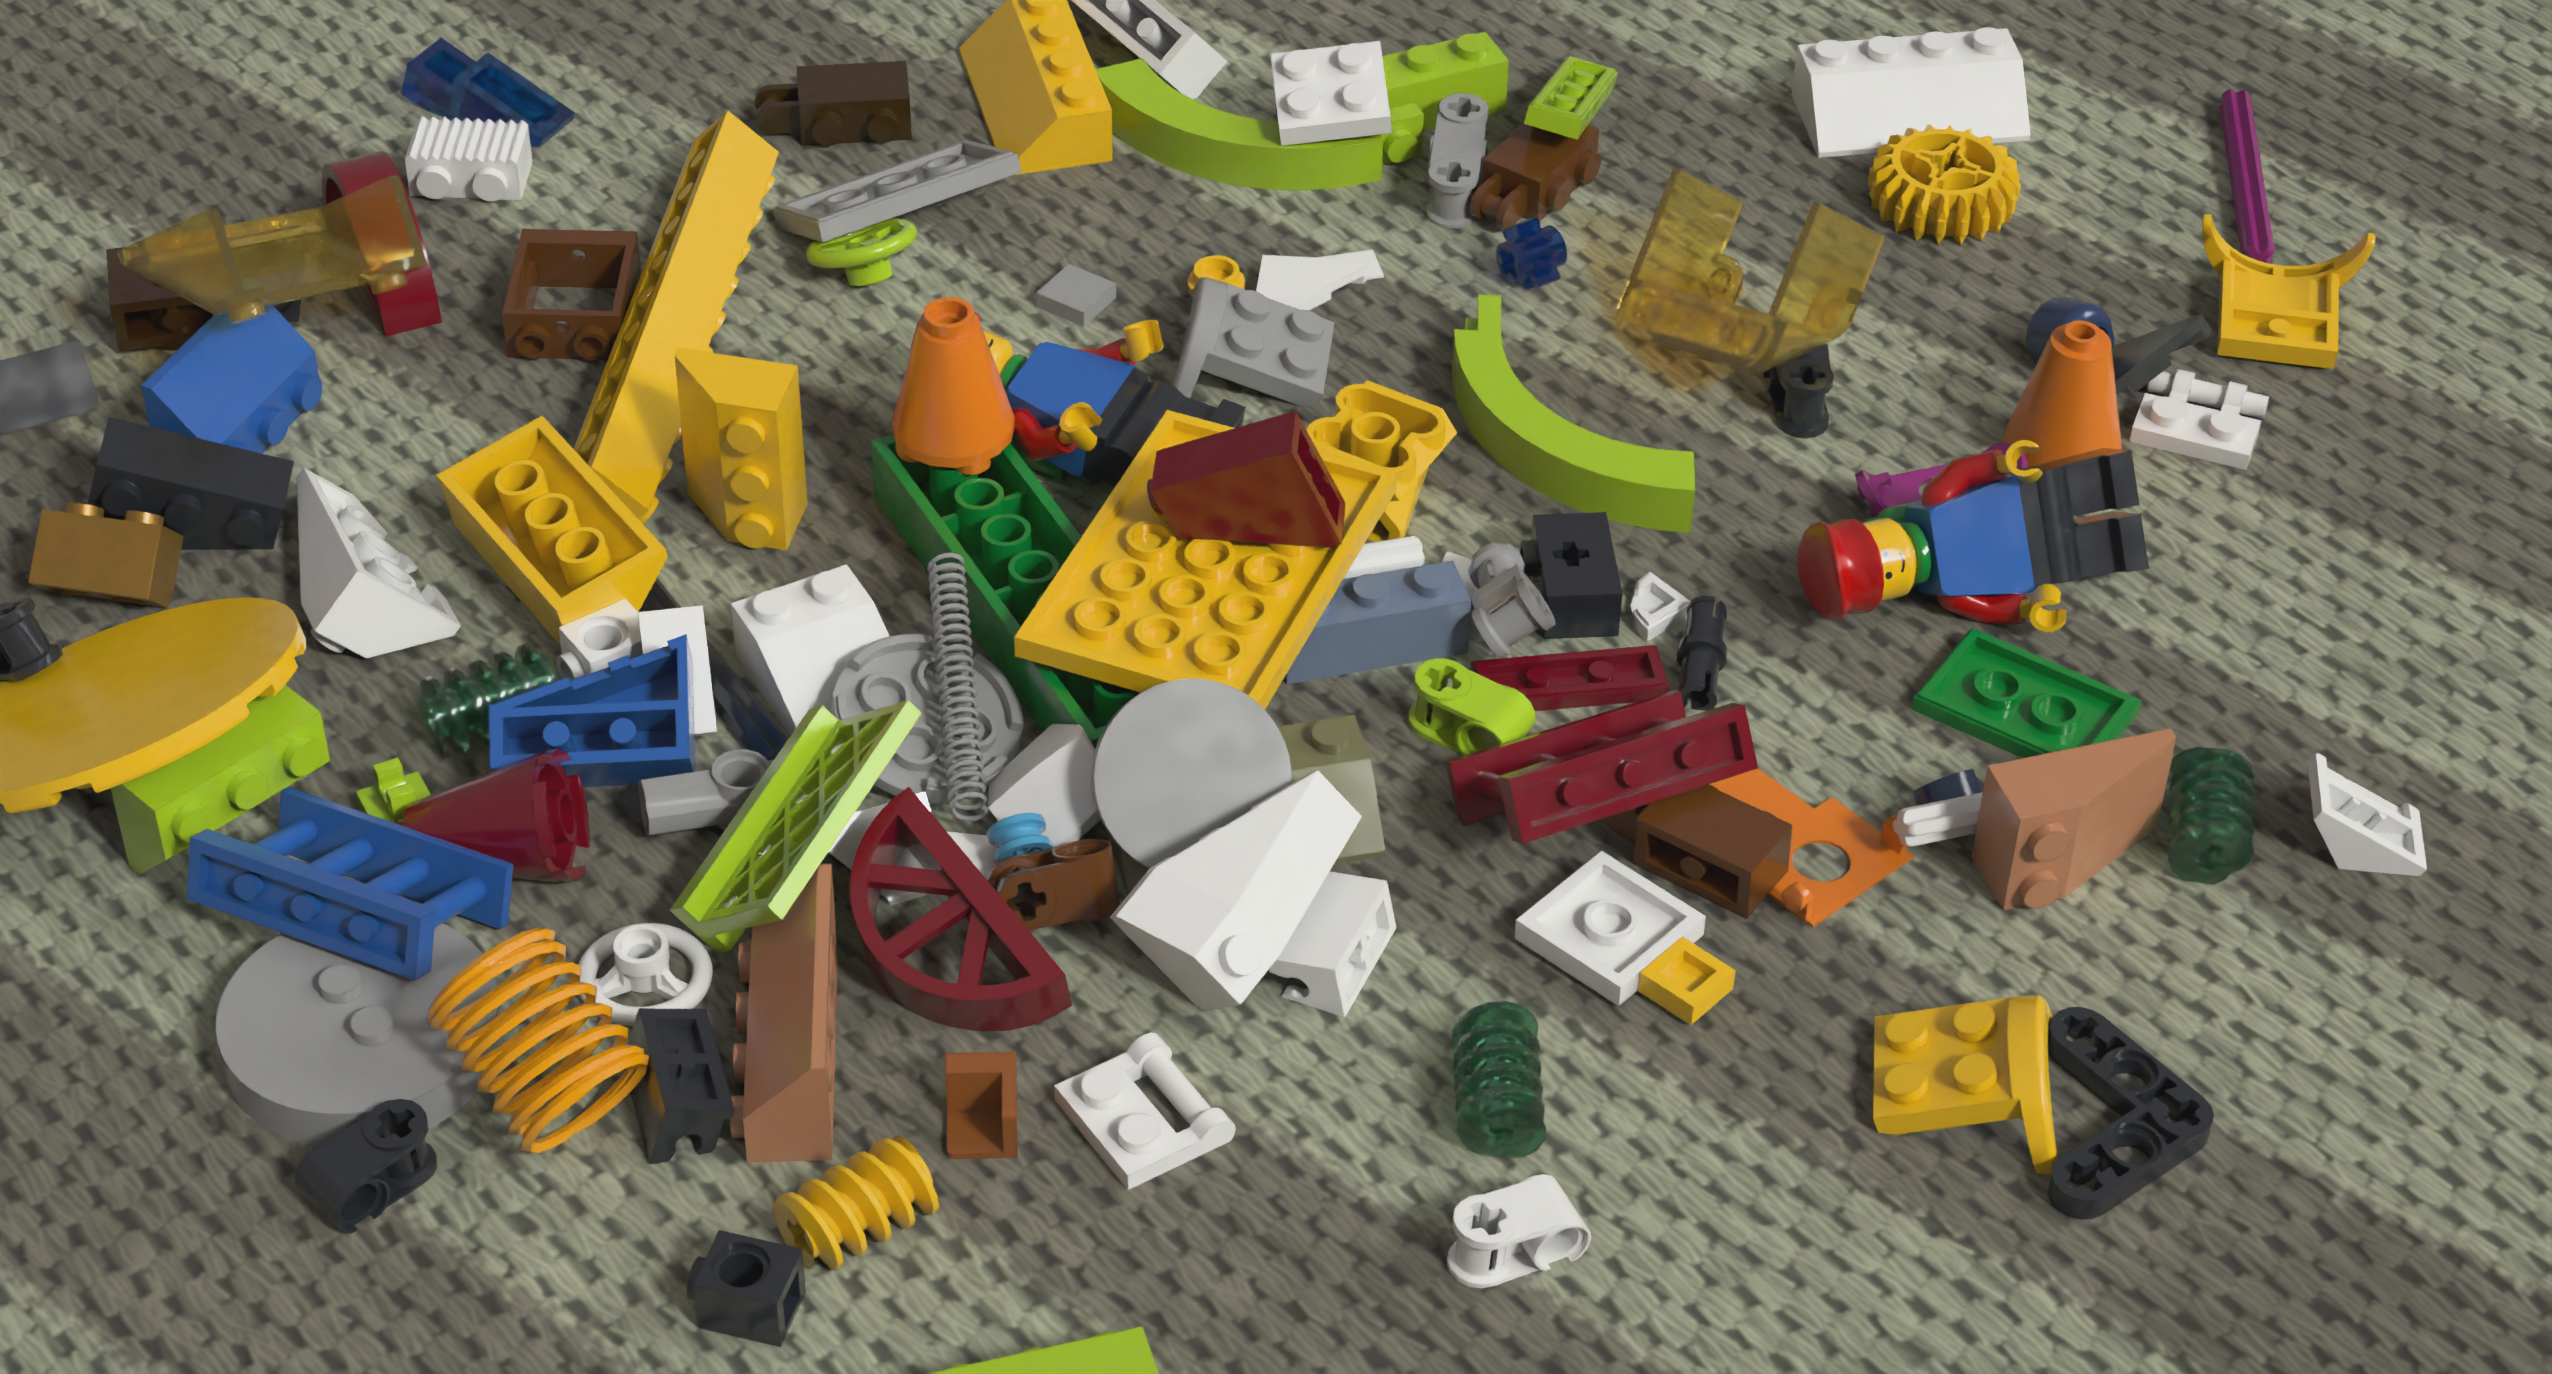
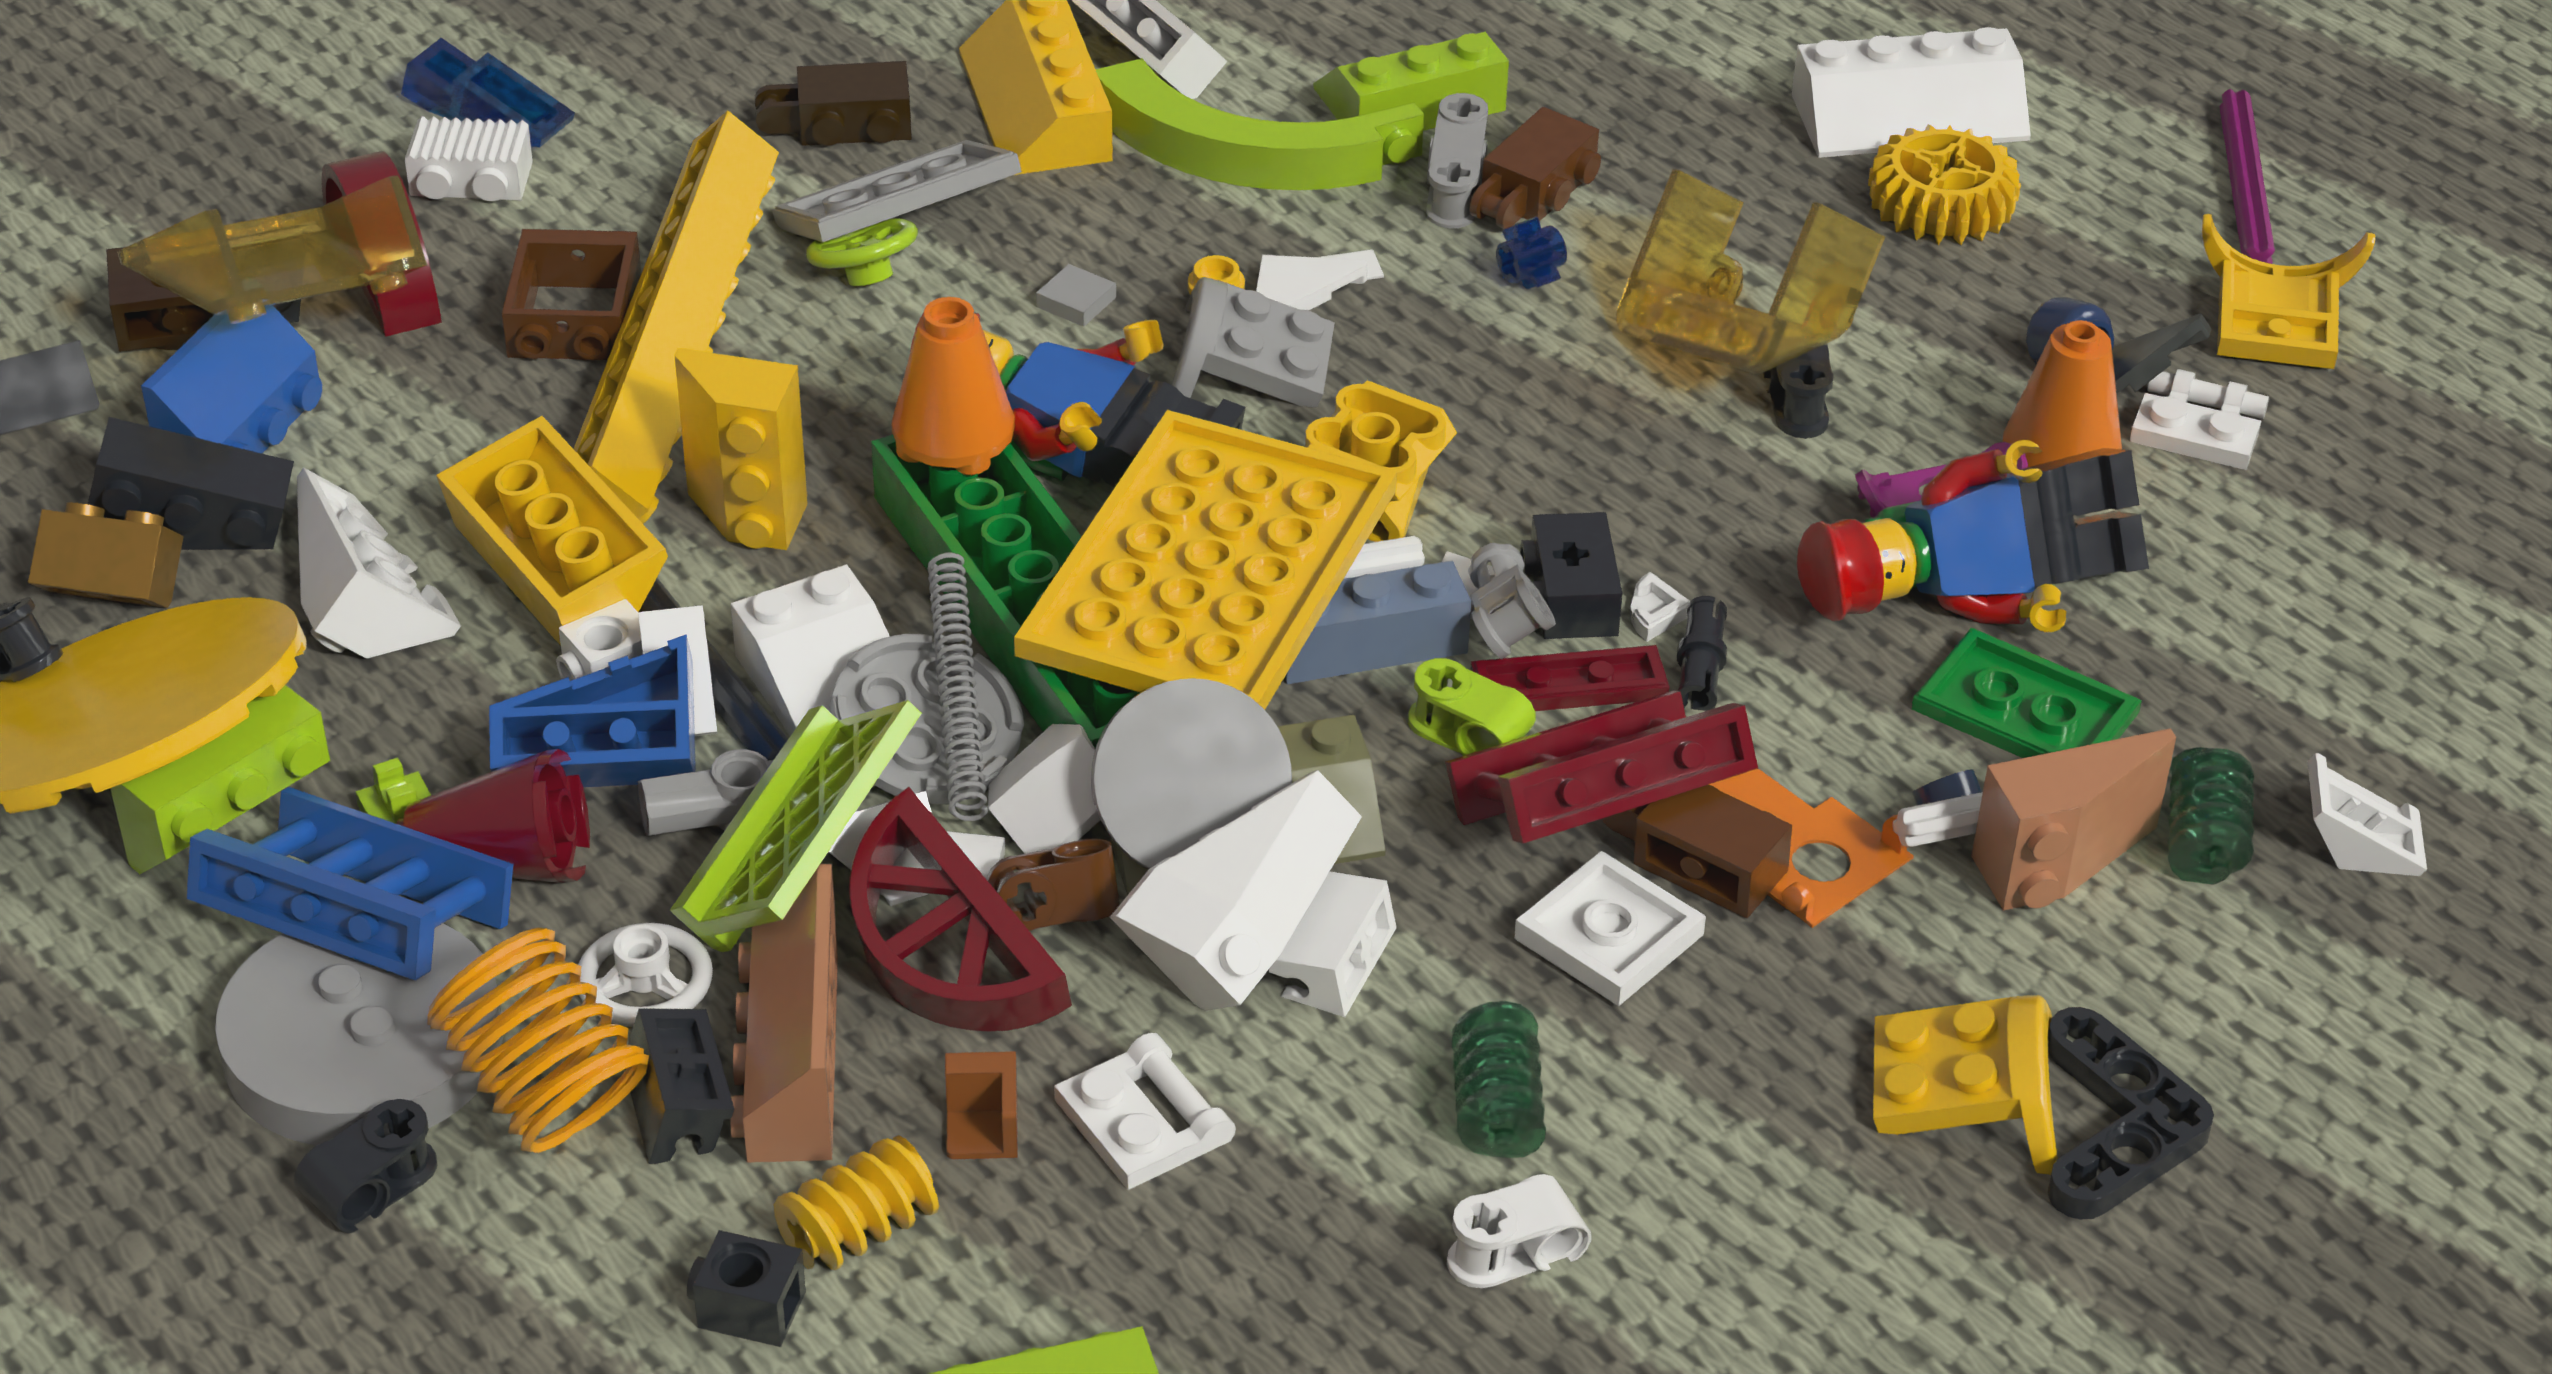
(465, 700): clear green piece -> none
(1018, 835): dark azure bush -> none
(1249, 487): dark red slope -> none
(1331, 93): white plate -> none
(1554, 455): lime arch -> none
(1571, 97): lime tile -> none
(1686, 980): yellow plate -> none

